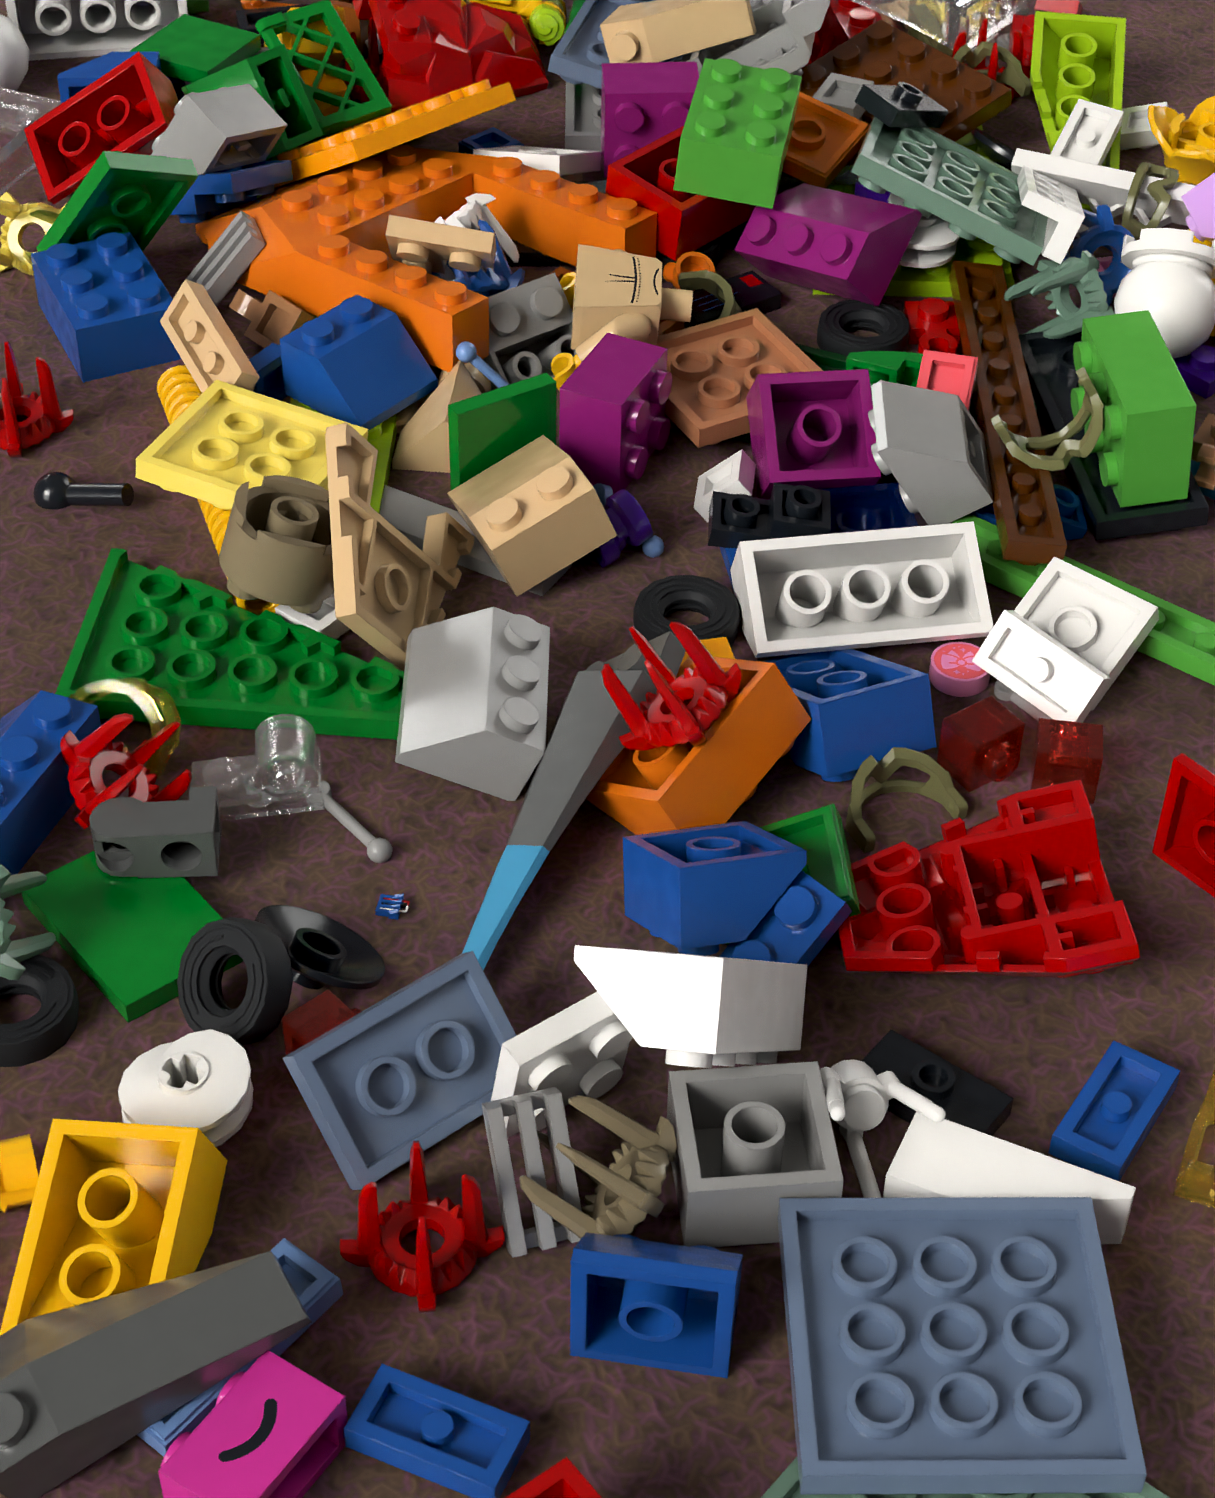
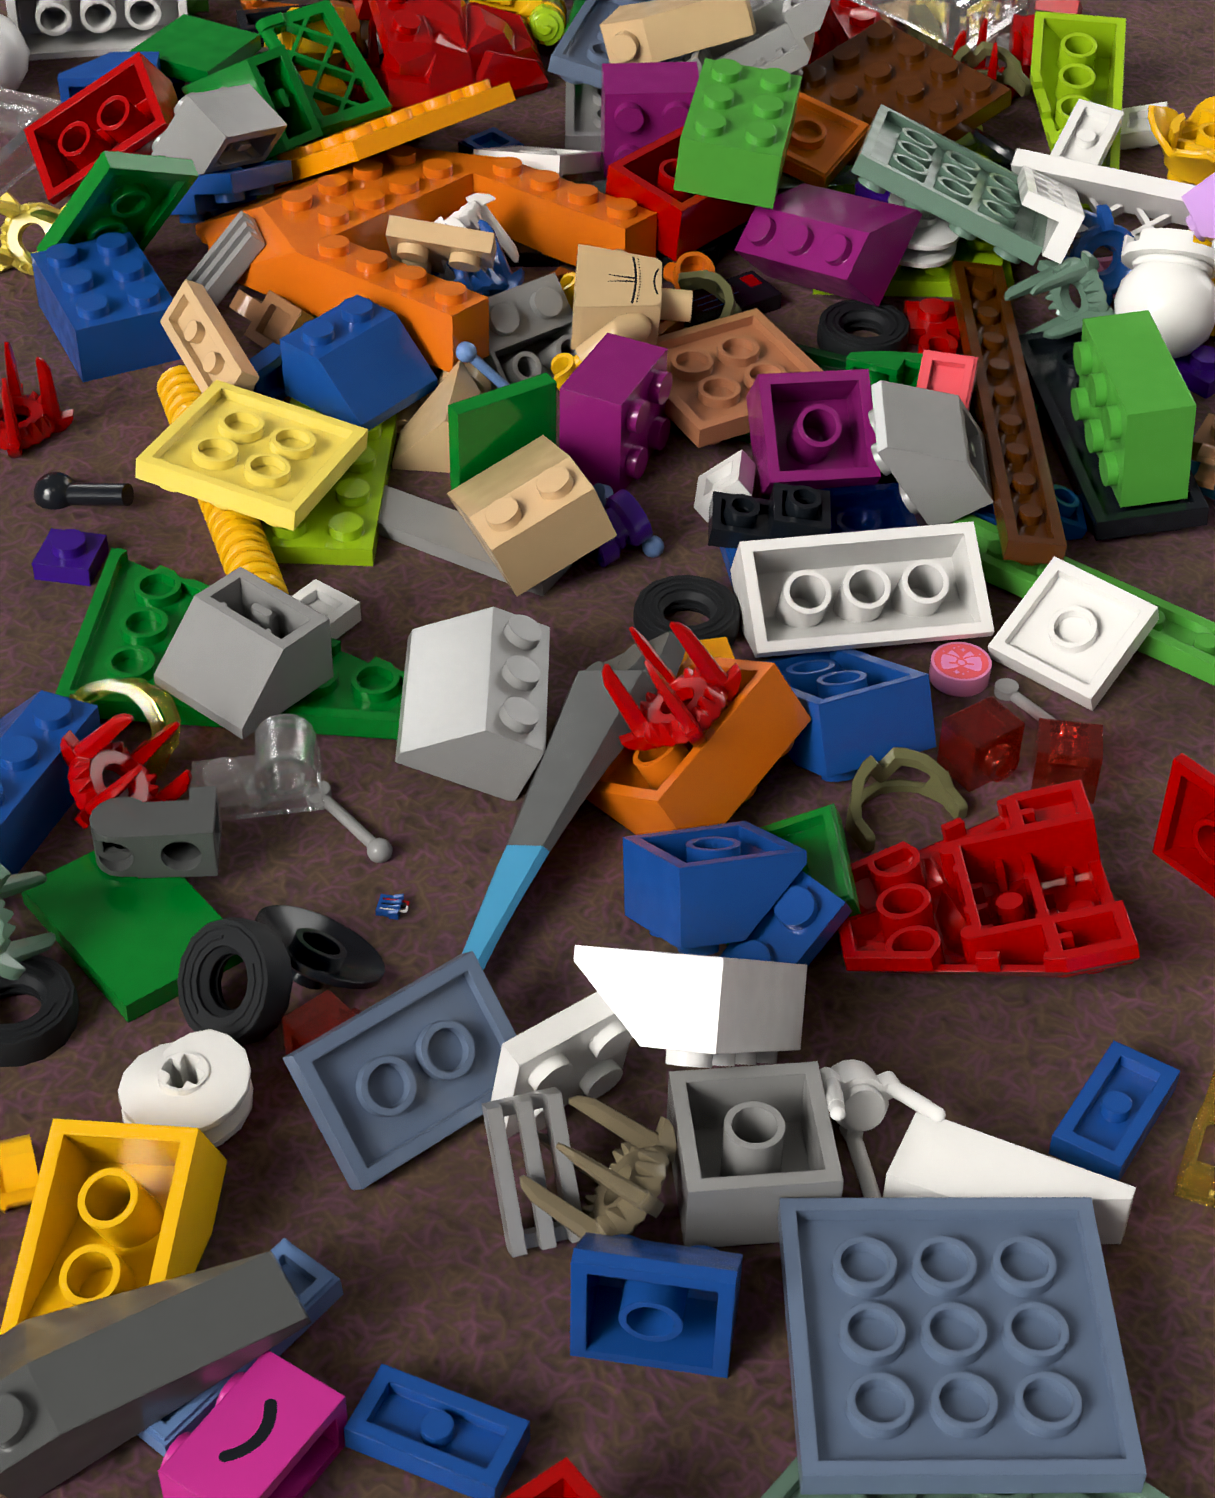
(70, 557): none -> dark purple plate
(246, 653): none -> light grey slope
(280, 544): dark tan brick -> none
(378, 574): tan wing -> none
(423, 1273): red piece -> none
(841, 93): light grey plate -> none
(901, 106): black plate -> none
(959, 1093): black plate -> none
(1040, 669): white plate -> none
(1068, 448): olive helmet -> none
(1156, 189): olive helmet -> none

